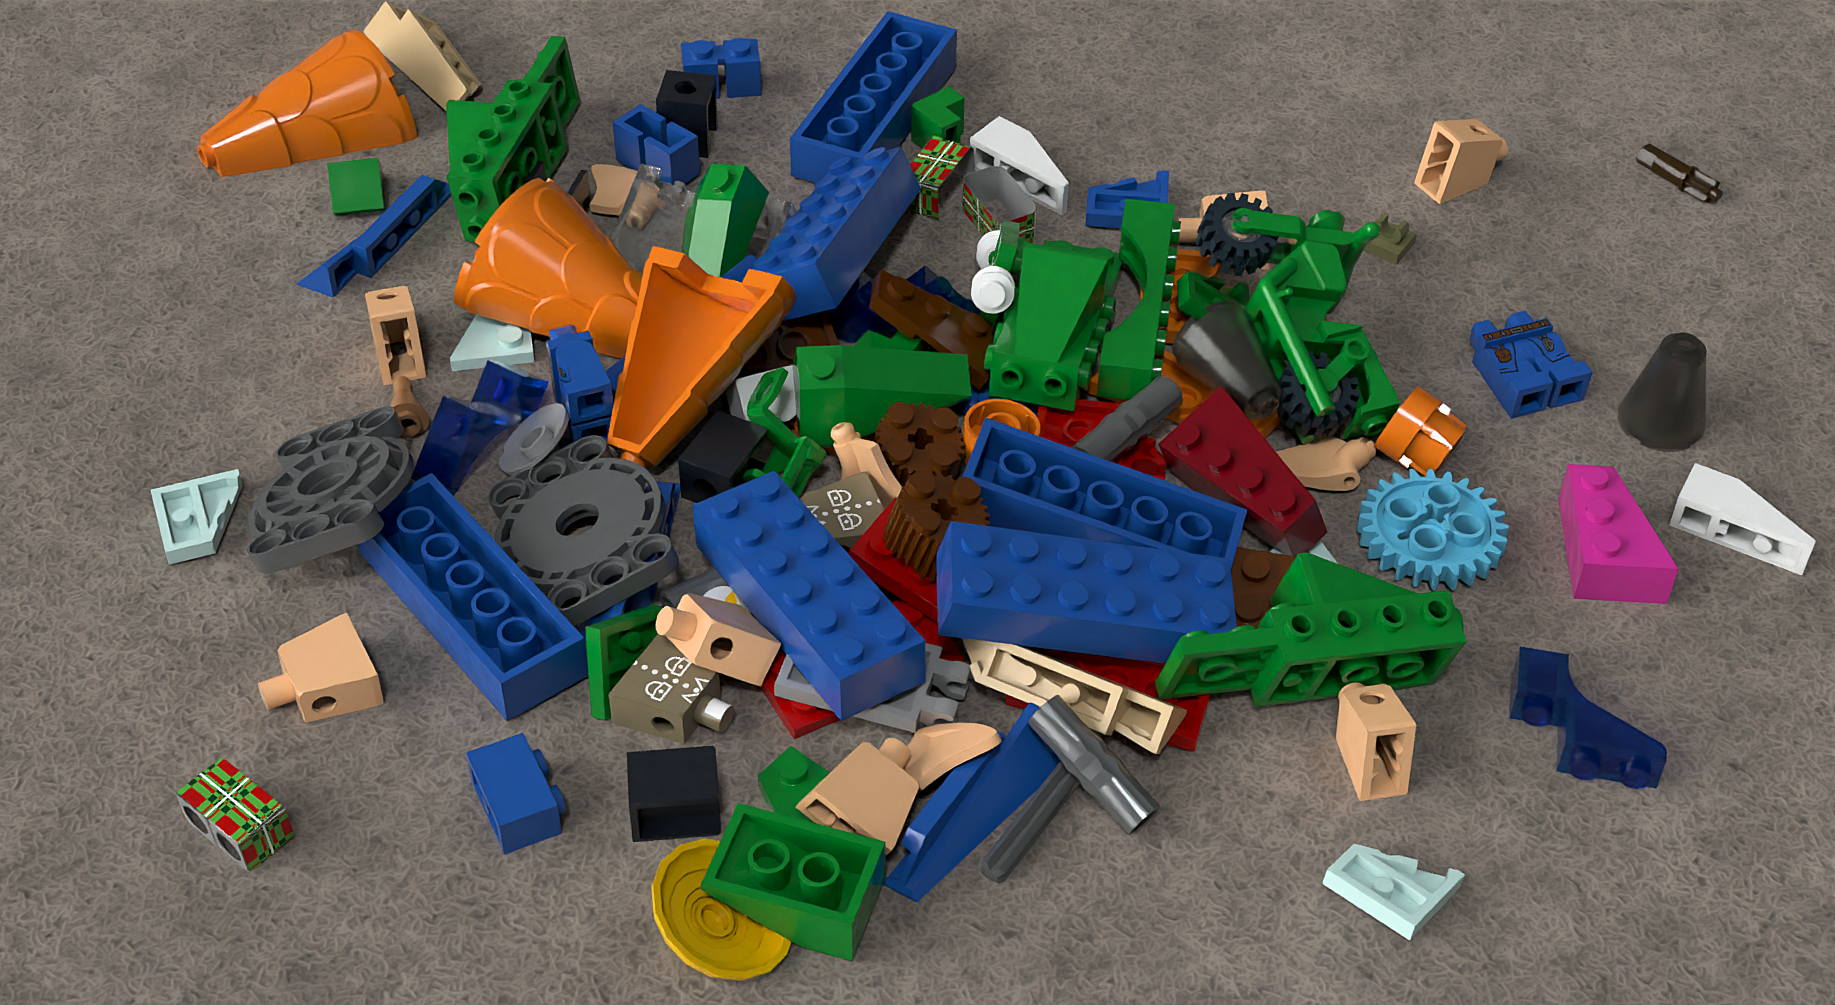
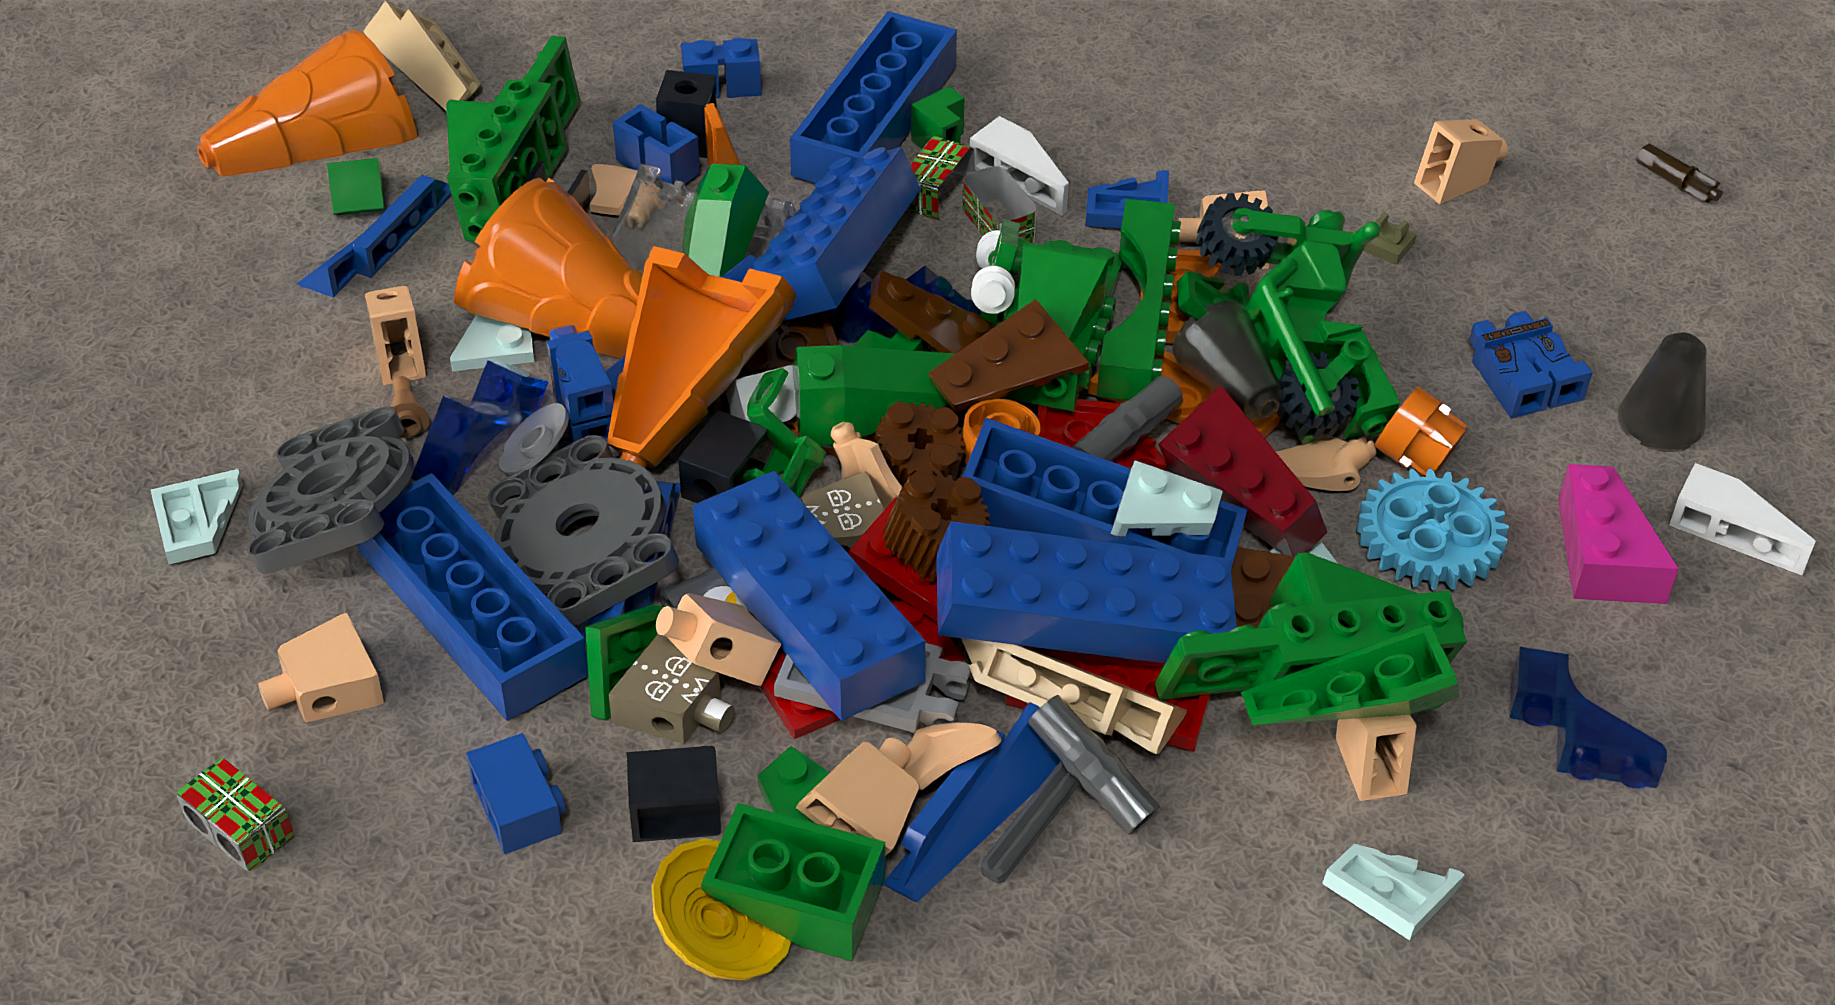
(717, 139): none -> orange slope
(1010, 356): none -> reddish brown wing
(1165, 503): none -> light aqua wing
(1375, 681): none -> green wedge

